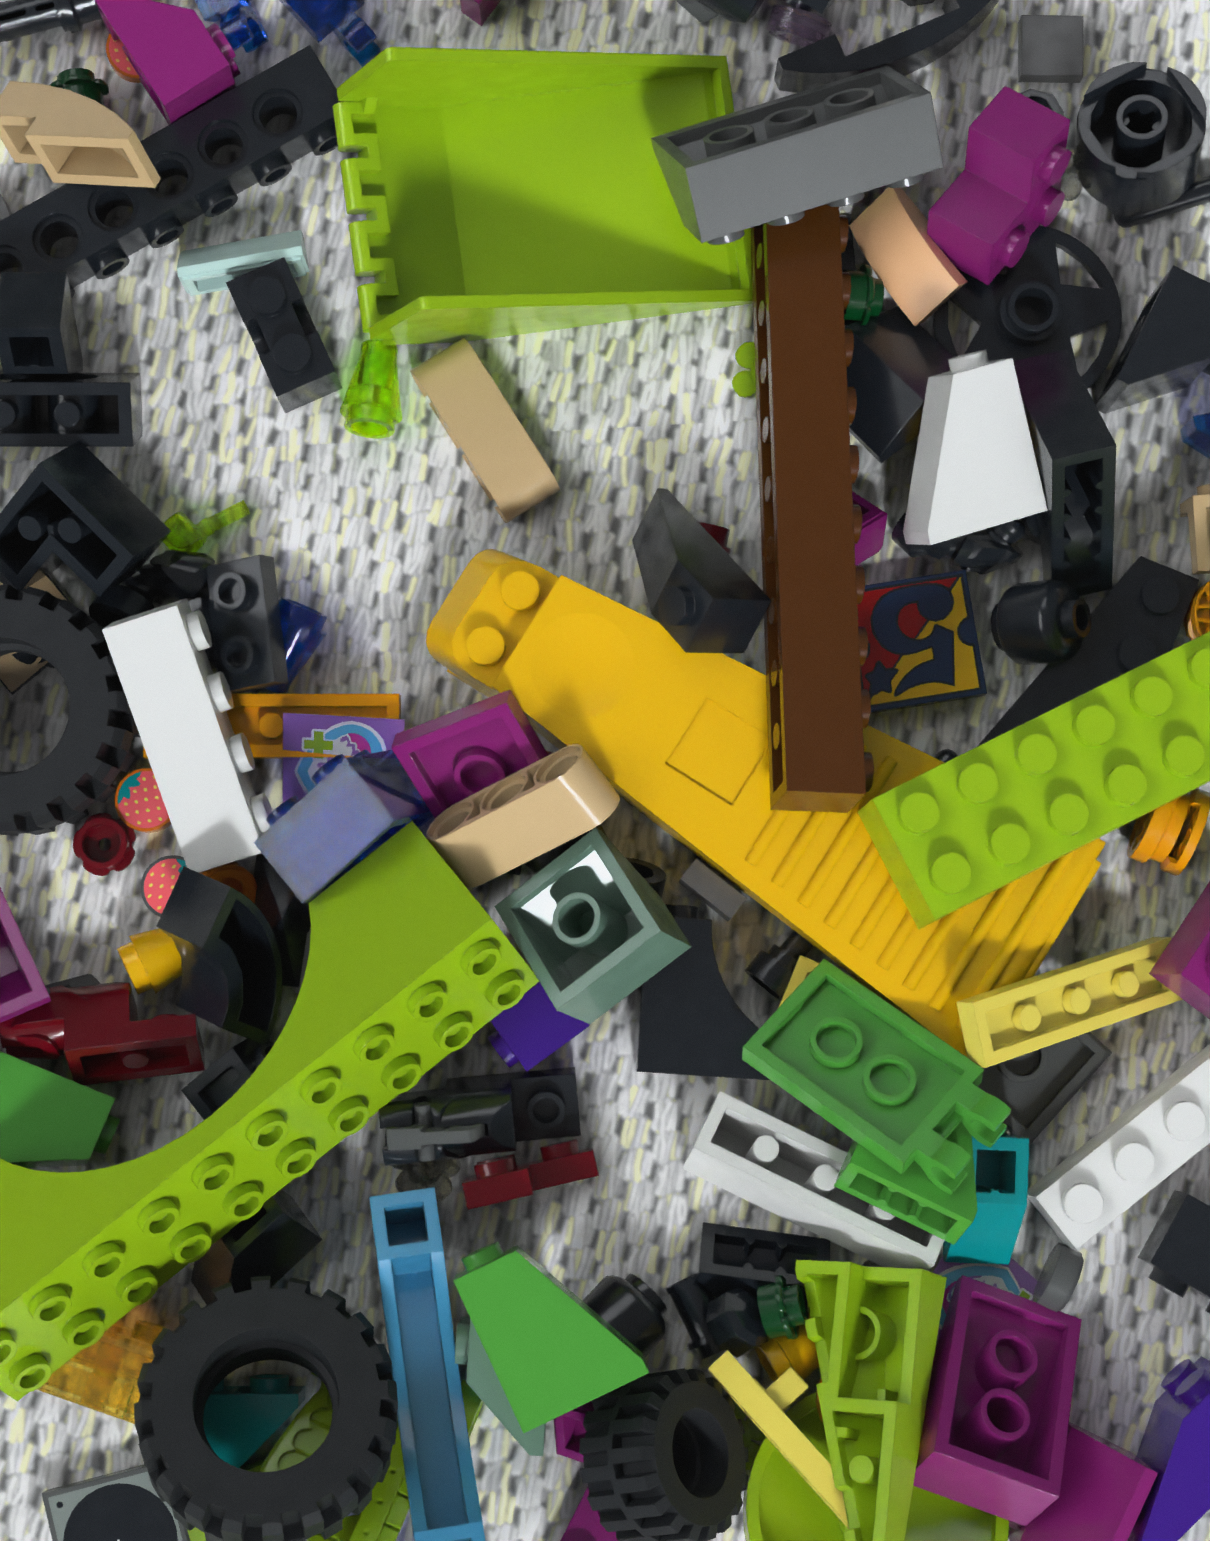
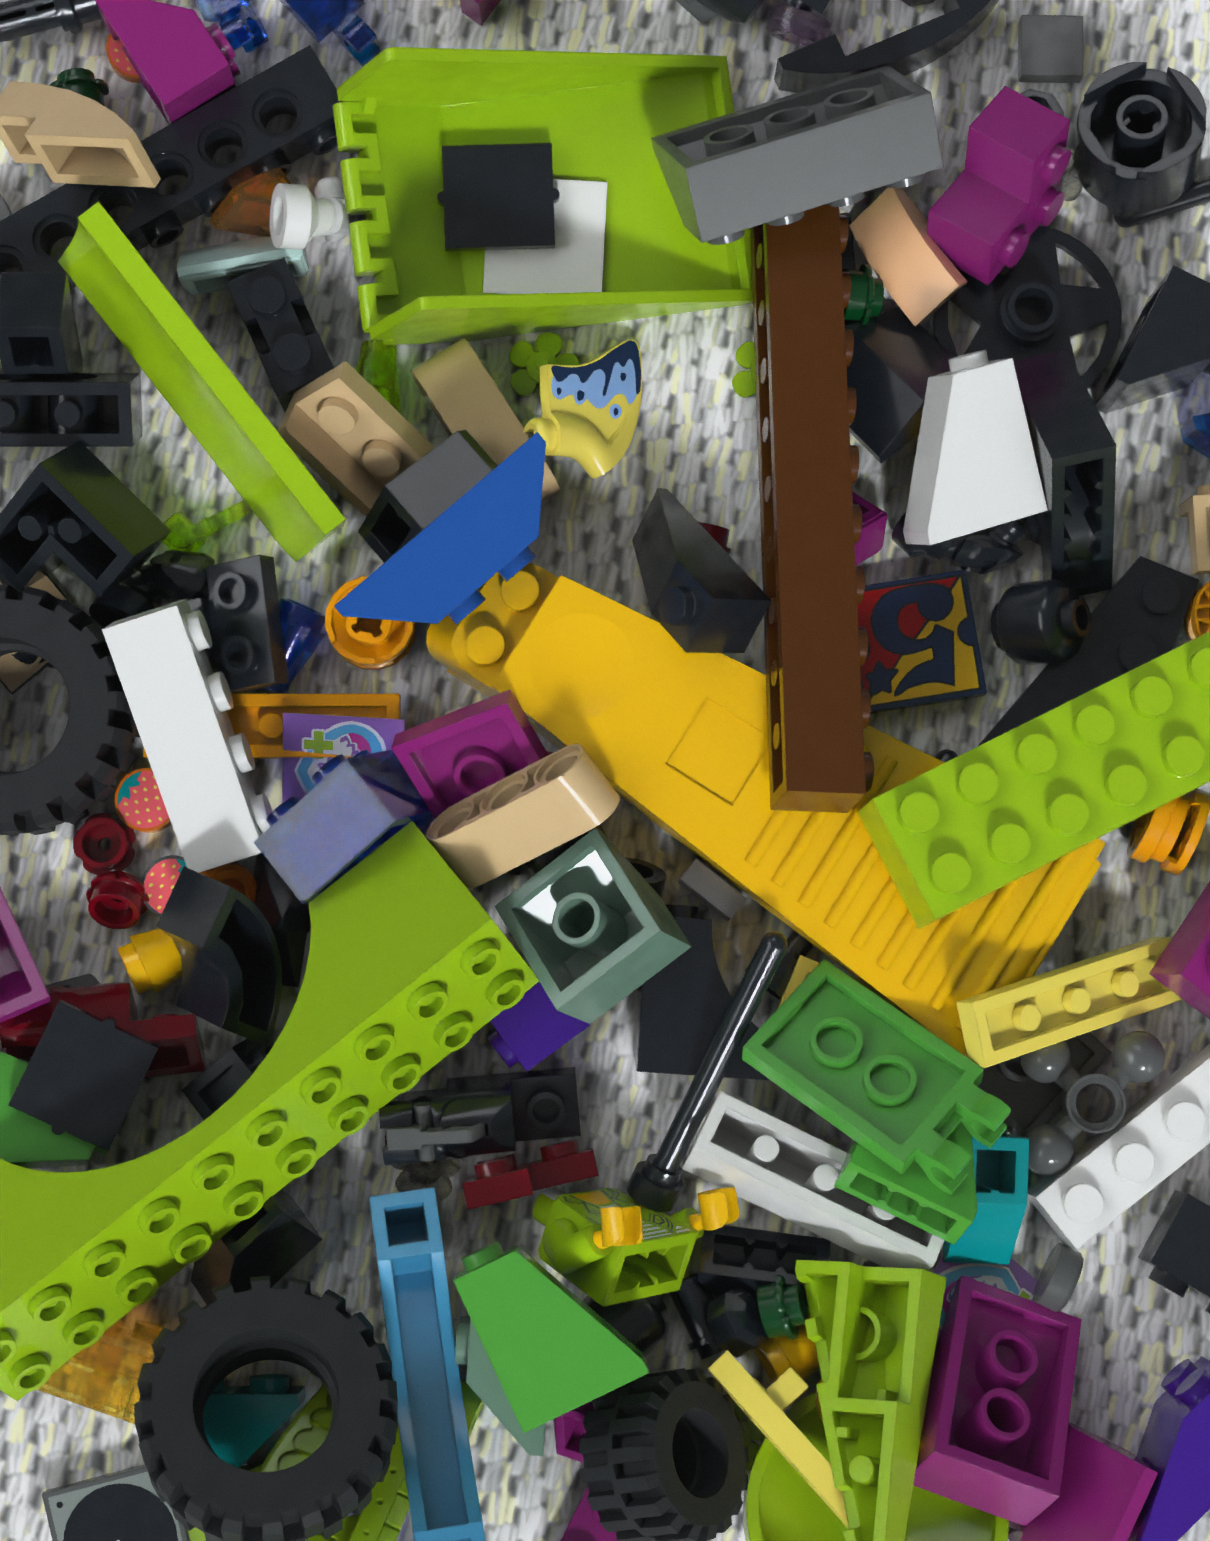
(83, 1075): none -> black piece
(116, 899): none -> dark red plate
(198, 385): none -> lime arch
(248, 205): none -> clear orange slope
(300, 217): none -> white arm
(351, 435): none -> tan bracket
(367, 641): none -> light orange wheel
(424, 493): none -> black slope
(461, 548): none -> blue wedge
(498, 197): none -> black piece
(524, 357): none -> lime plant
(578, 251): none -> white sticker
(591, 408): none -> light yellow arm
(621, 1248): none -> lime torso
(658, 1179): none -> black piece
(1136, 1059): none -> dark grey piece

